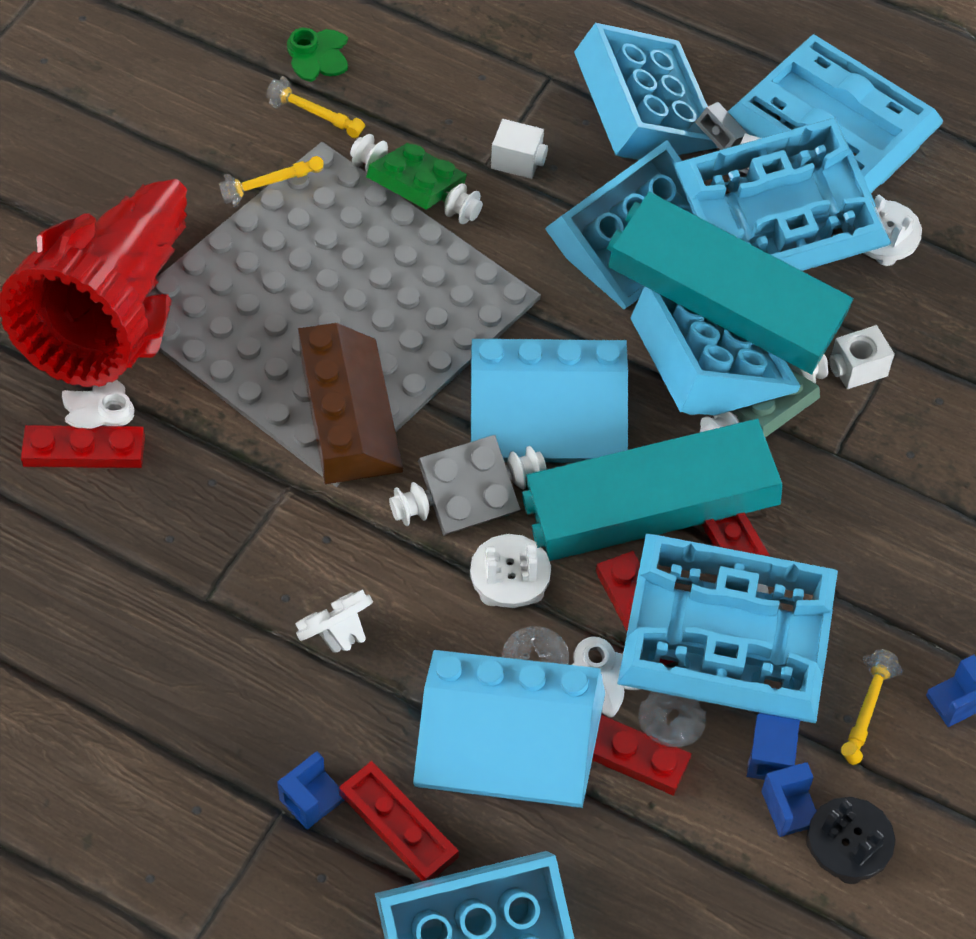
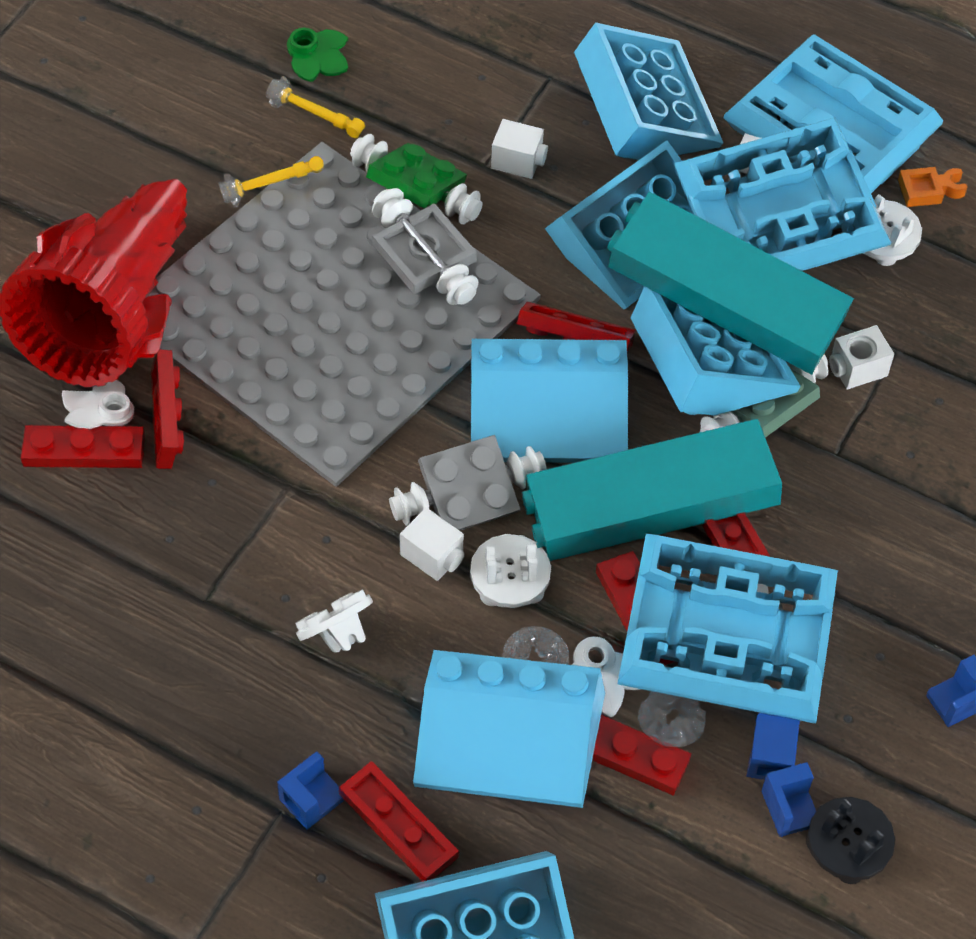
(166, 409): none -> red plate
(348, 403): reddish brown slope -> none
(424, 247): none -> light grey plate
(432, 544): none -> white brick
(544, 319): none -> red plate
(720, 126): light grey piece -> none
(882, 666): yellow piece -> none
(926, 187): none -> orange plate

